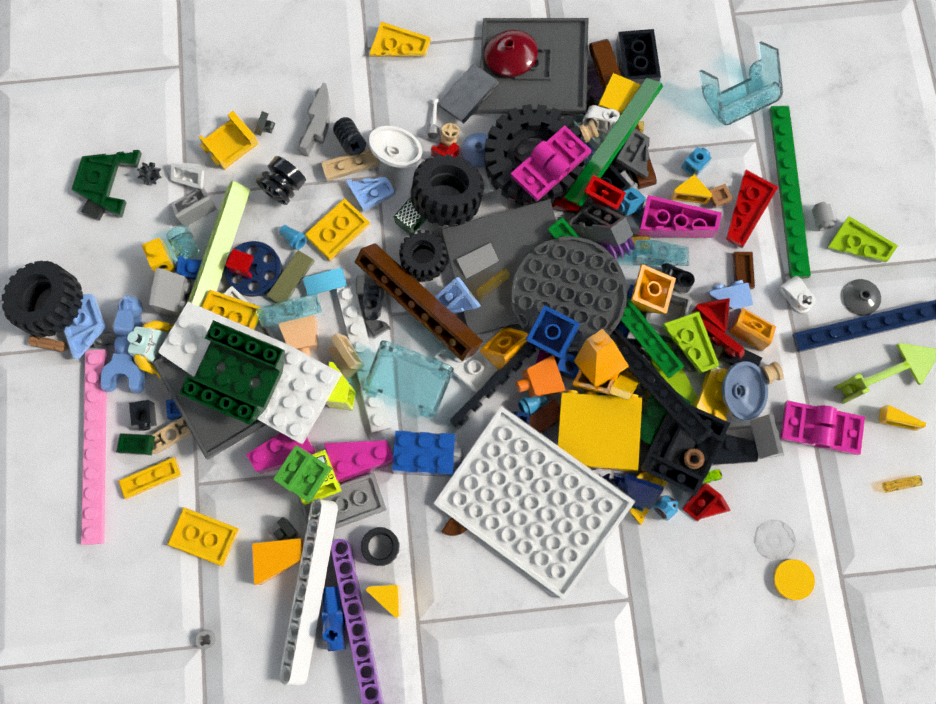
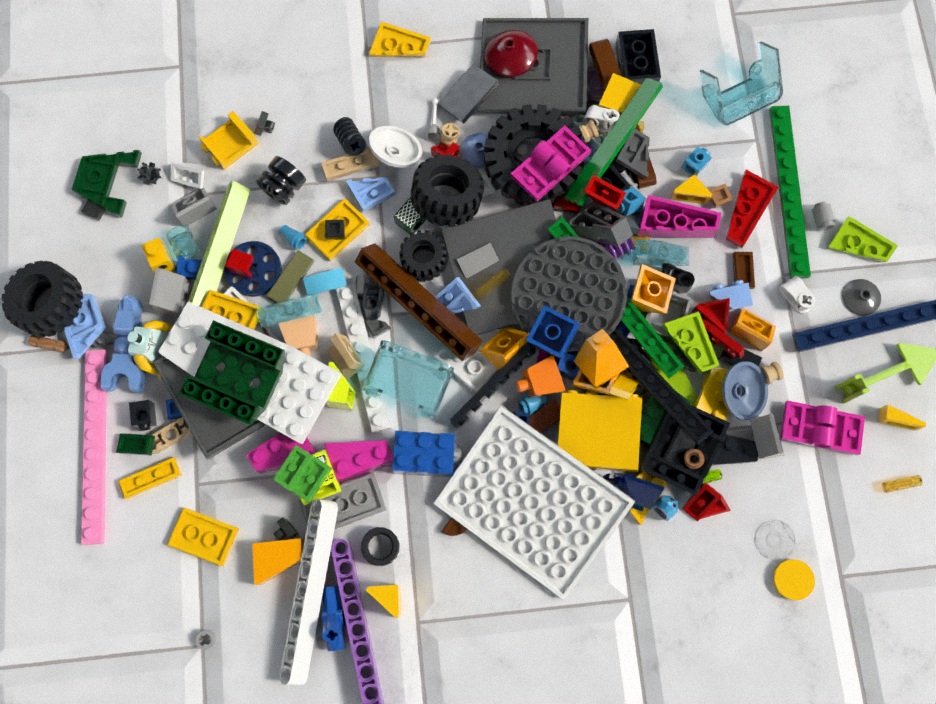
(319, 115): light grey slope -> none
(334, 229): none -> pearl dark grey tile

